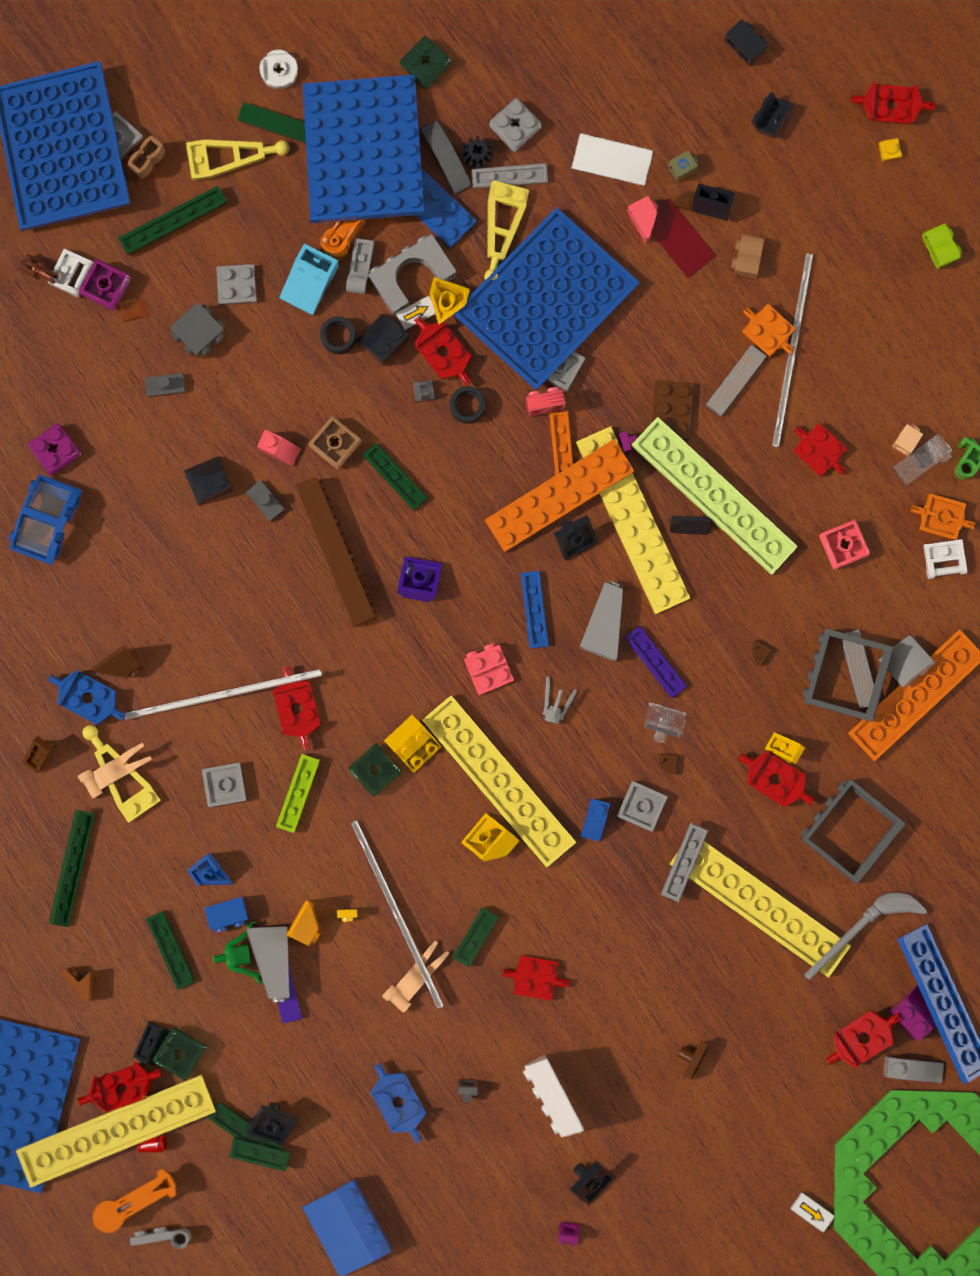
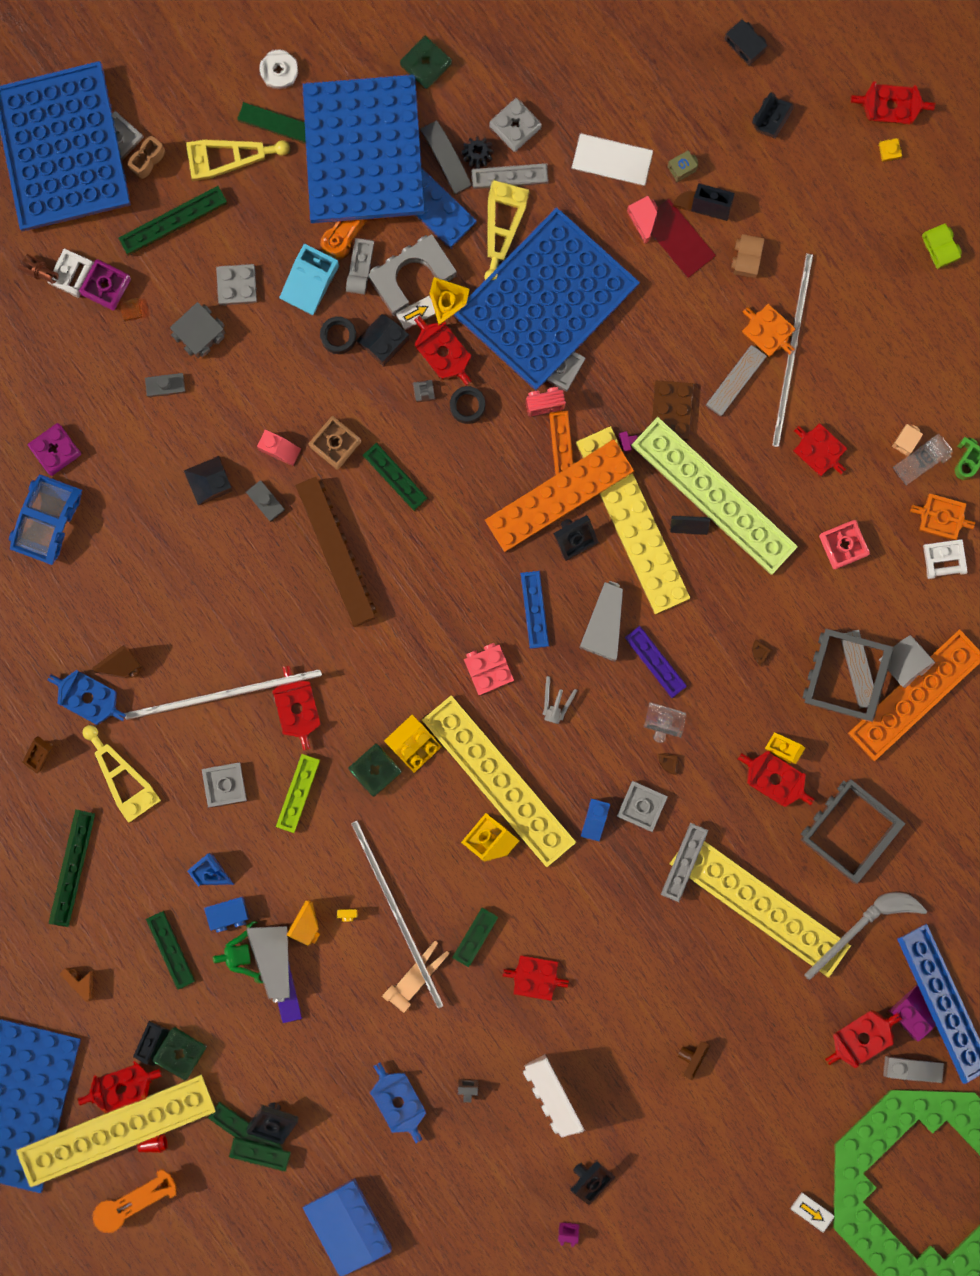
(110, 772): light nougat flag -> none
(160, 1234): light grey plate -> none
(419, 579): dark purple slope -> none

